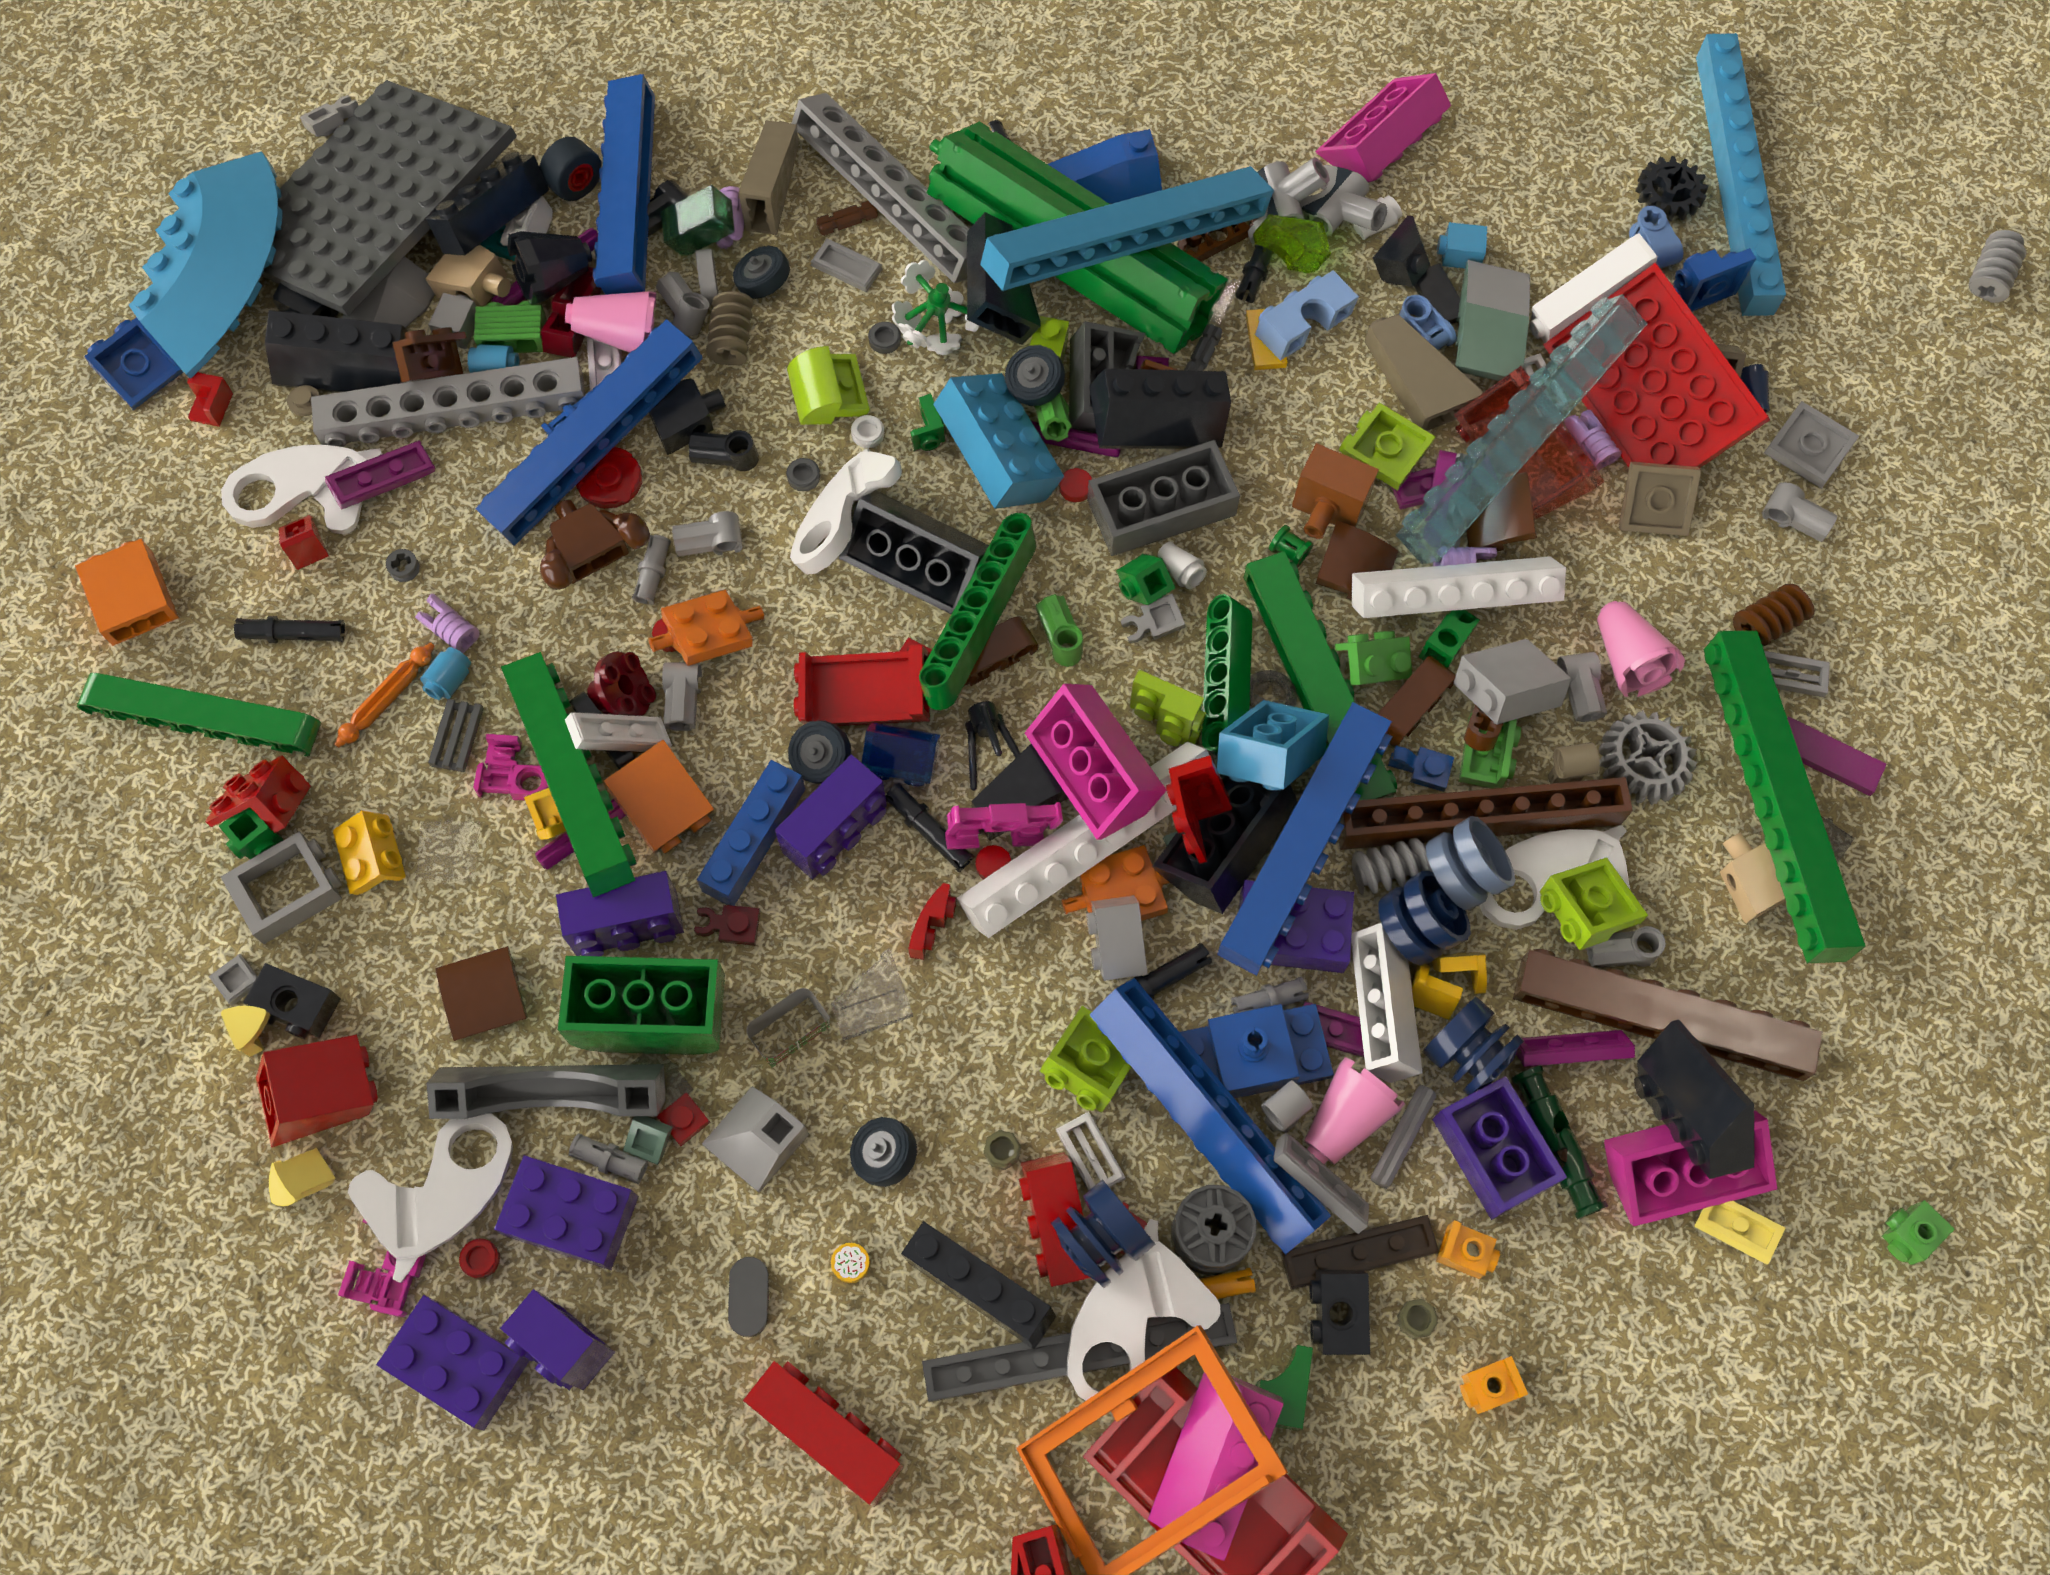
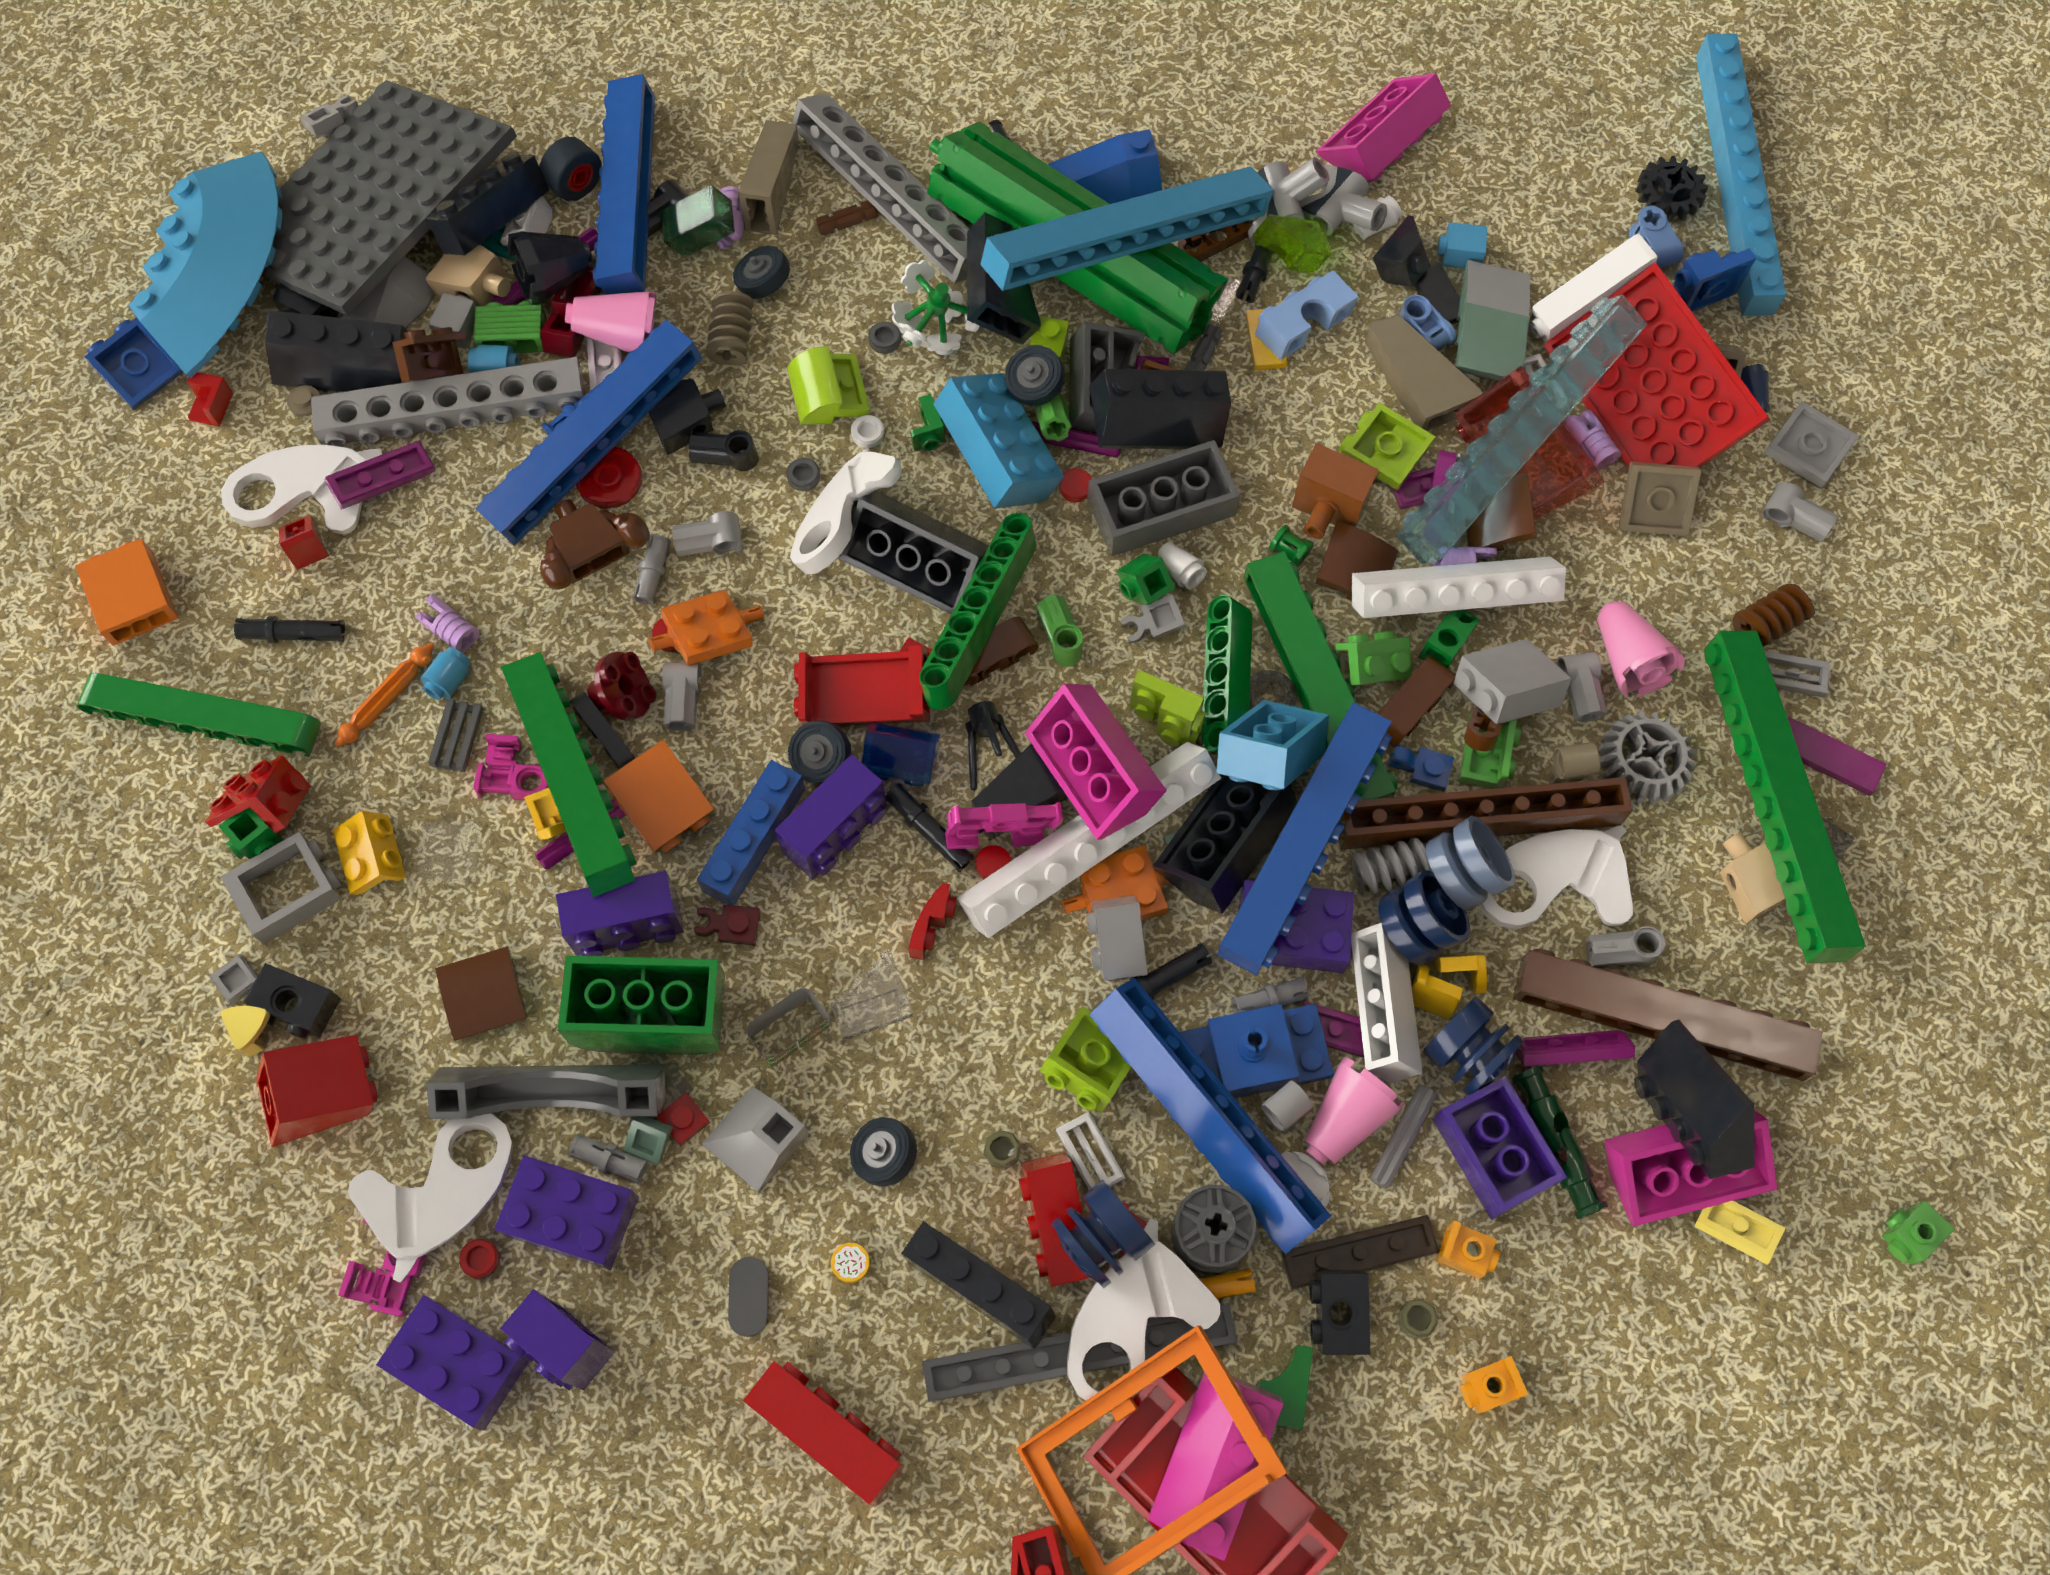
(298, 1177): light yellow tile -> none
(411, 570): dark grey bush -> none
(615, 732): white tile -> none
(688, 306): light grey piece -> none
(707, 274): light grey beam -> none
(846, 265): light grey tile -> none
(1197, 795): red bracket -> none
(1321, 1182): light grey tile -> none
(1591, 903): lime plate -> none
(1998, 266): light grey piece -> none

